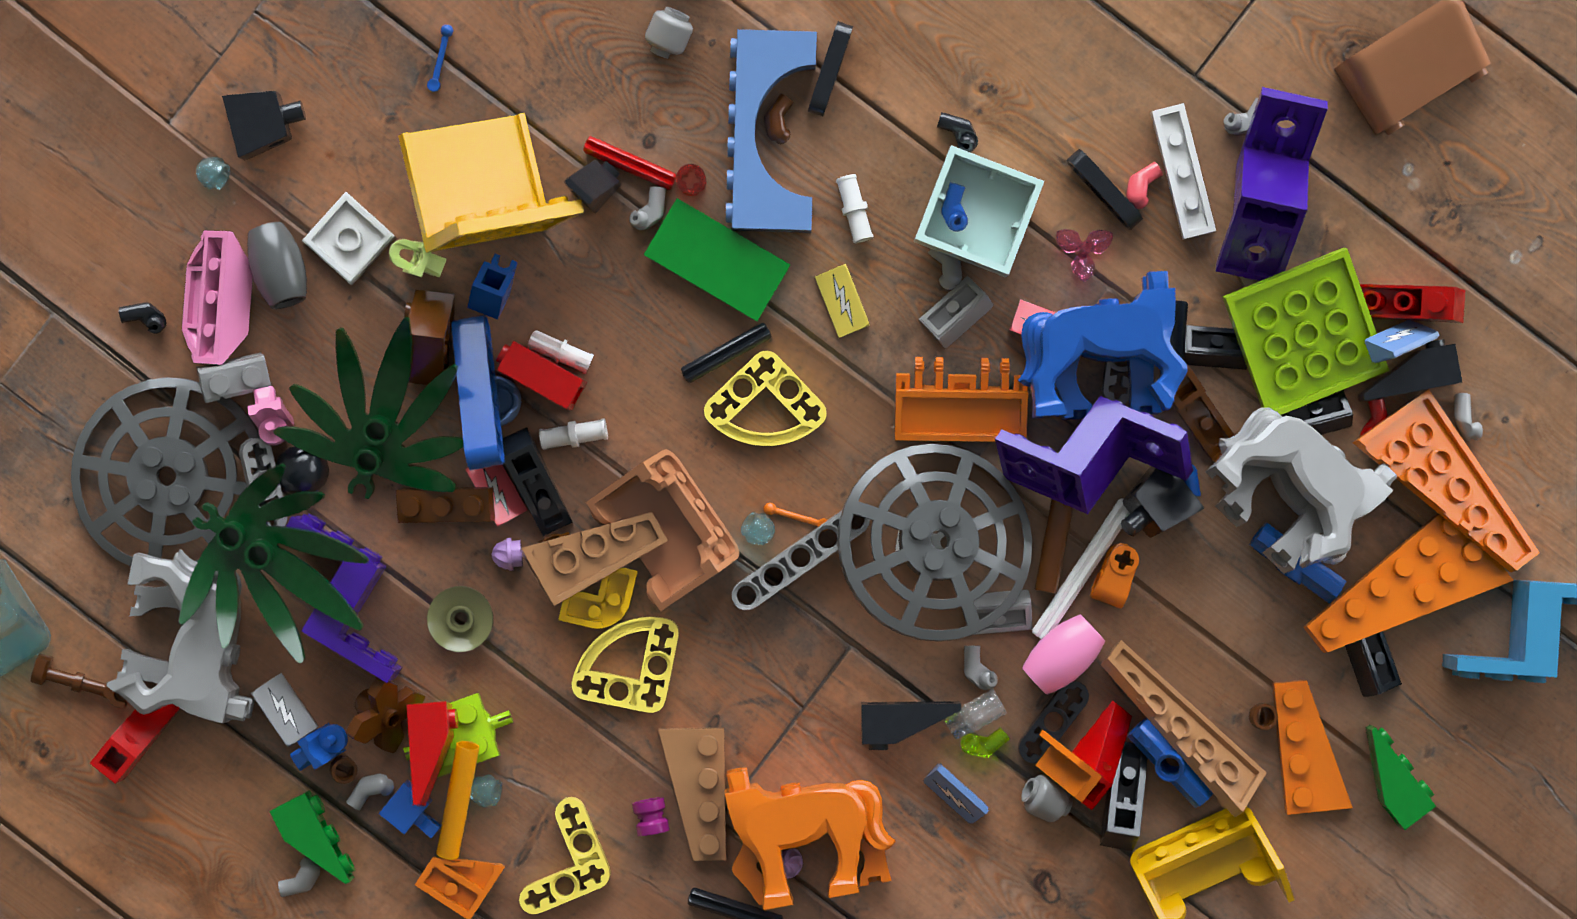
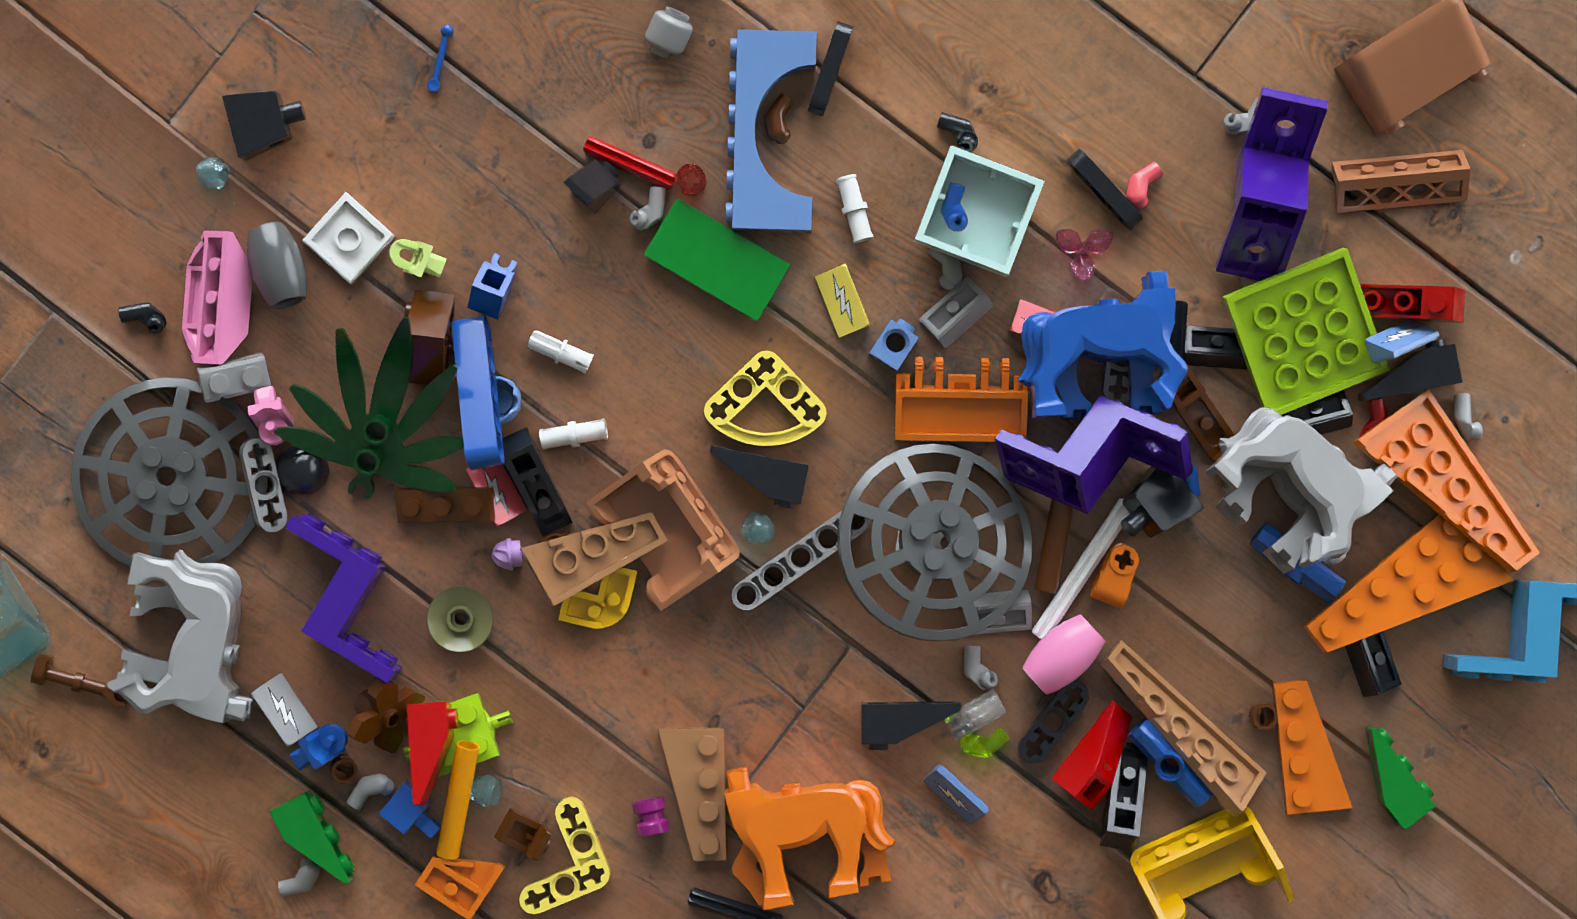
(131, 742): red slope -> none
(251, 545): dark green plant -> none
(479, 184): yellow bracket -> none
(524, 834): none -> reddish brown bracket
(540, 375): red brick -> none
(636, 687): light yellow beam -> none
(726, 352): black axle -> none
(770, 509): orange hinge -> none
(771, 476): none -> black slope
(792, 862): lavender plate -> none
(887, 357): none -> medium blue brick
(1046, 798): light grey head -> none
(1067, 769): orange panel -> none
(1183, 171): white plate -> none
(1402, 175): none -> nougat fence

